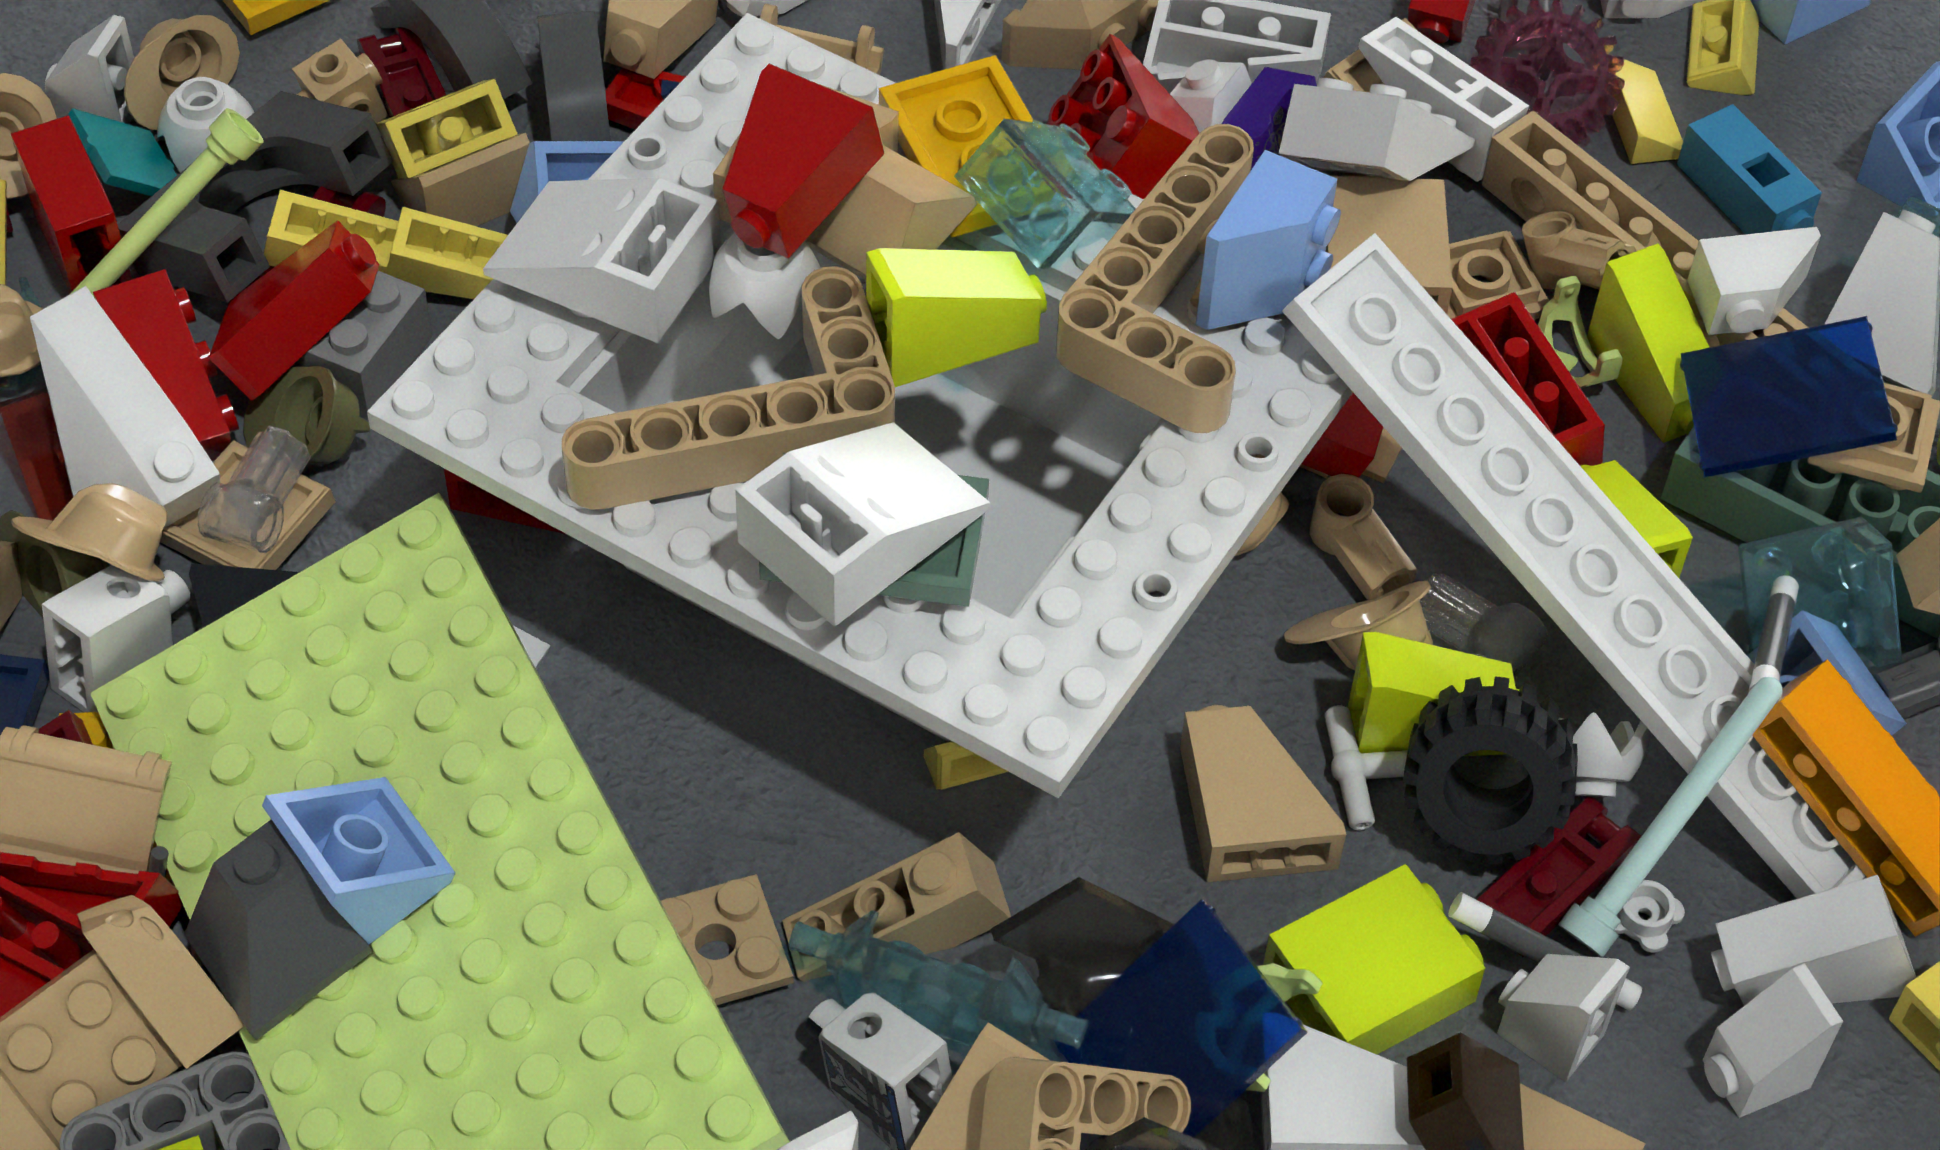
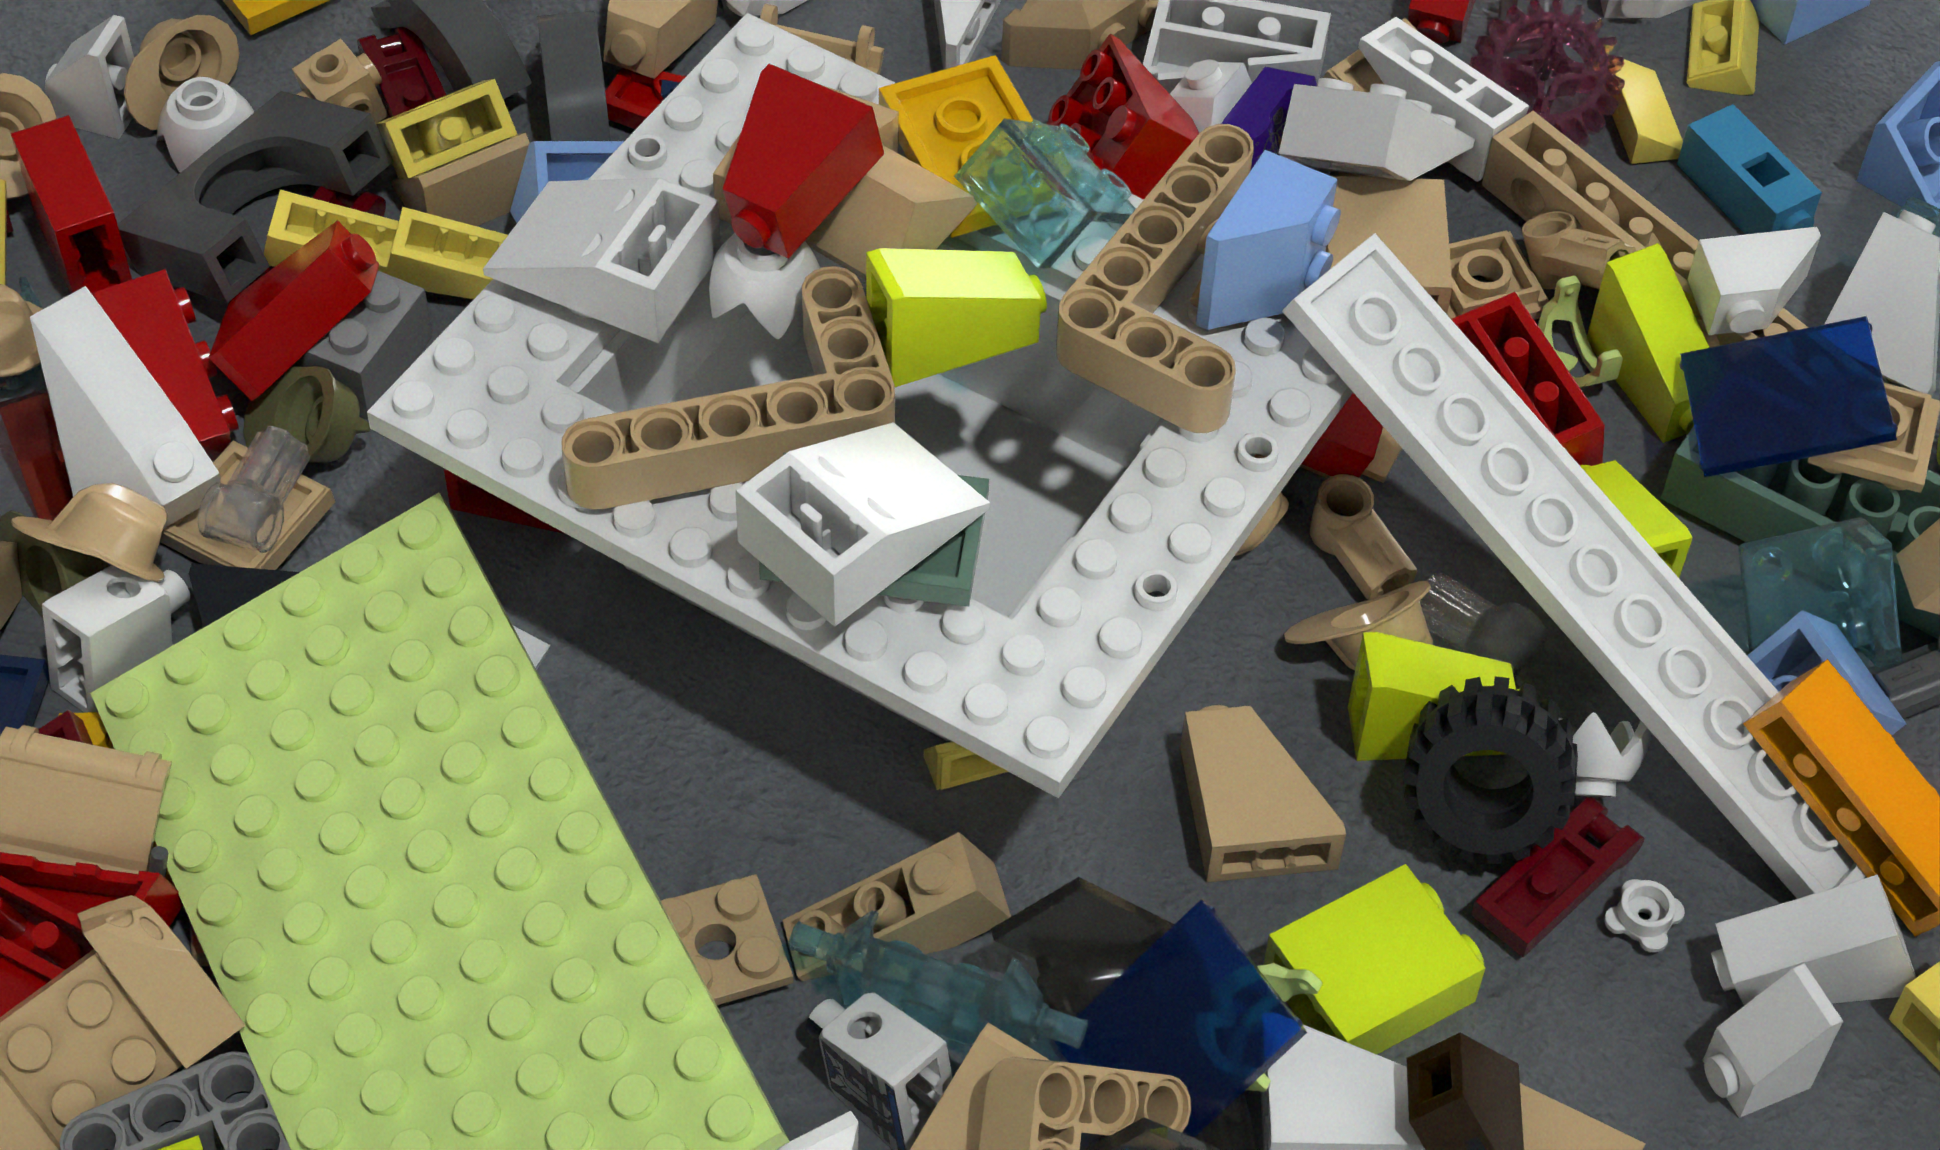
(123, 153): teal piece -> none
(229, 141): yellowish green piece -> none
(269, 931): dark grey slope -> none
(362, 851): light blue slope -> none
(1353, 768): white piece -> none
(1522, 938): bar -> none
(1561, 1009): white slope -> none
(1597, 918): light aqua piece -> none
(1775, 629): dark grey bar -> none

